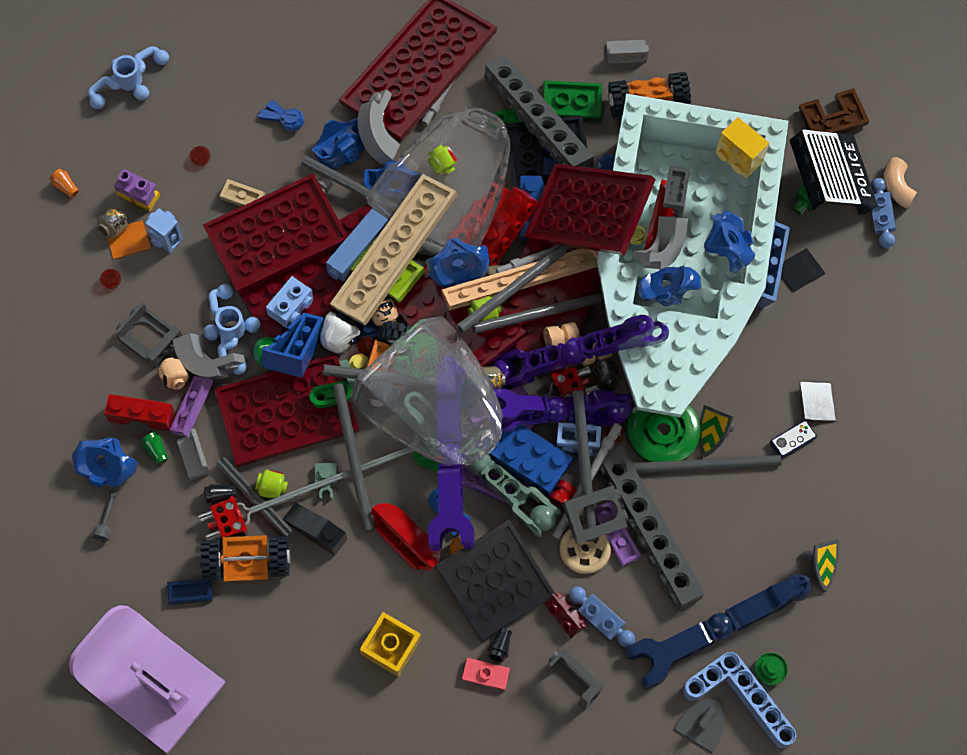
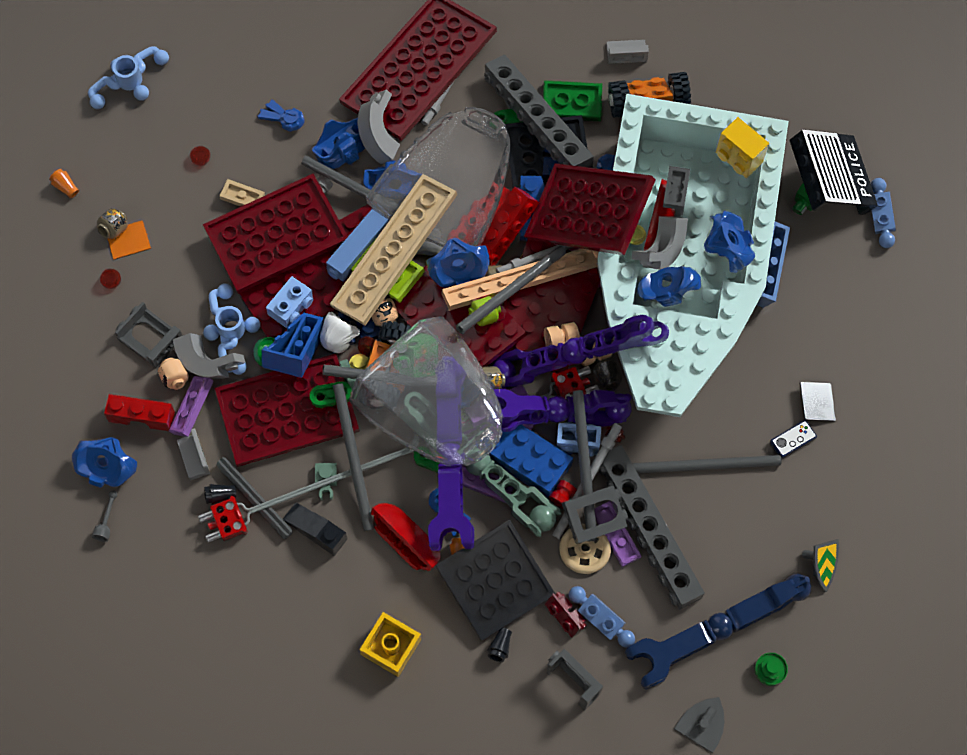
(136, 190): medium lavender hips -> none
(144, 676): lavender door -> none
(154, 446): green cone -> none
(164, 230): light blue brick -> none
(189, 591): dark blue tile -> none
(245, 558): plate -> none
(271, 484): lime head -> none
(442, 160): lime head -> none
(486, 674): coral plate -> none
(537, 313): dark grey piece -> none
(671, 447): green piece -> none
(714, 429): shield -> none
(745, 694): light blue beam -> none
(801, 270): black window -> none
(849, 118): reddish brown plate -> none
(895, 182): light nougat cylinder -> none

